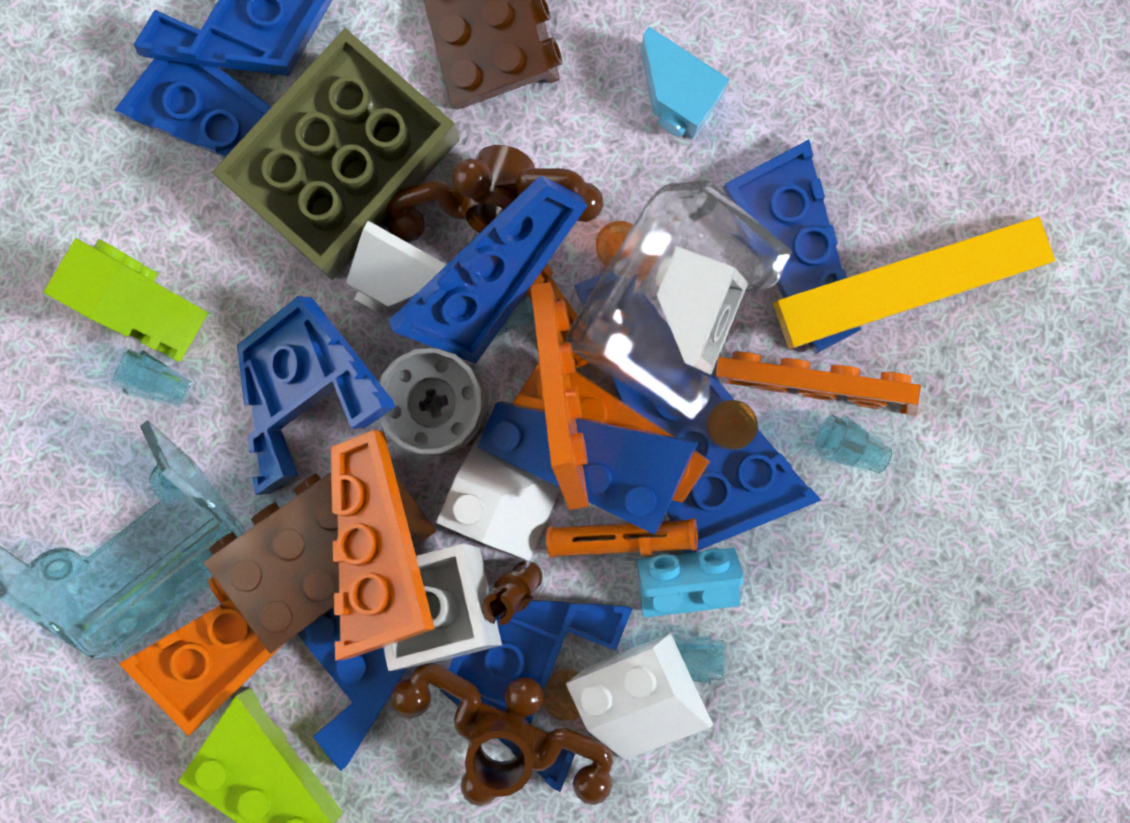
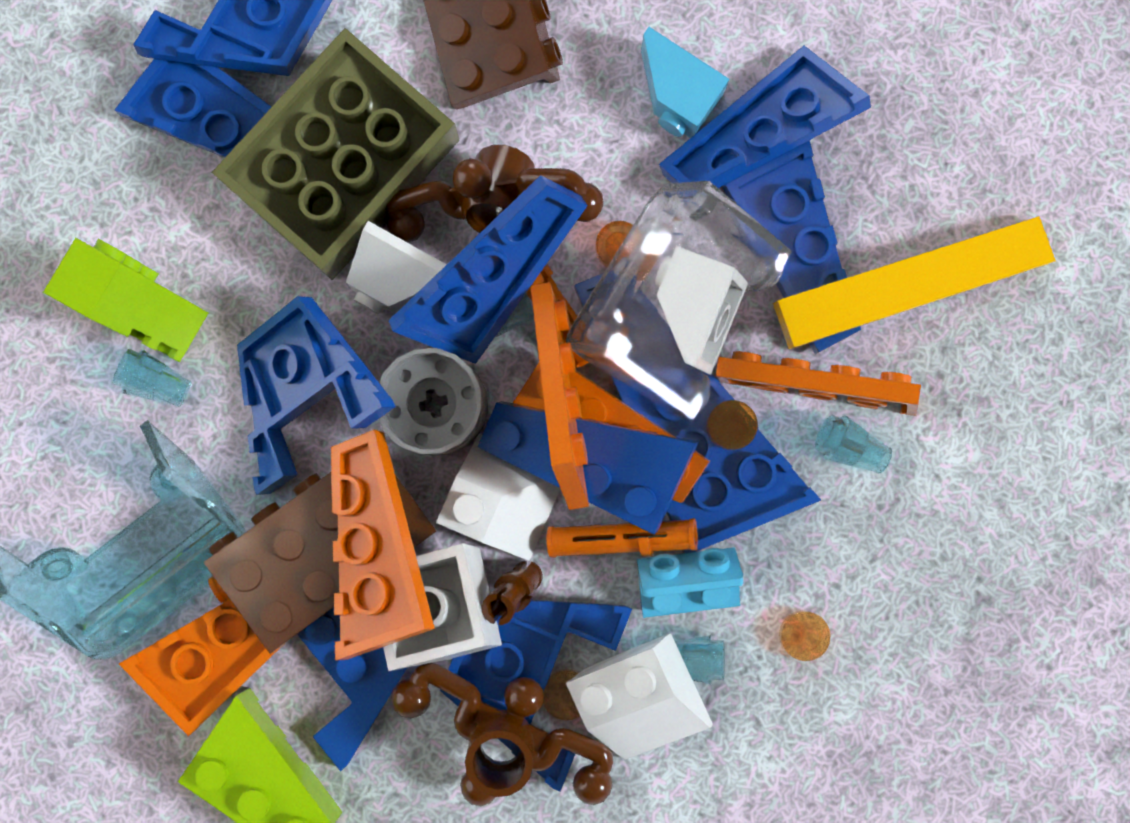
(770, 119): none -> blue wing
(804, 635): none -> clear orange tile

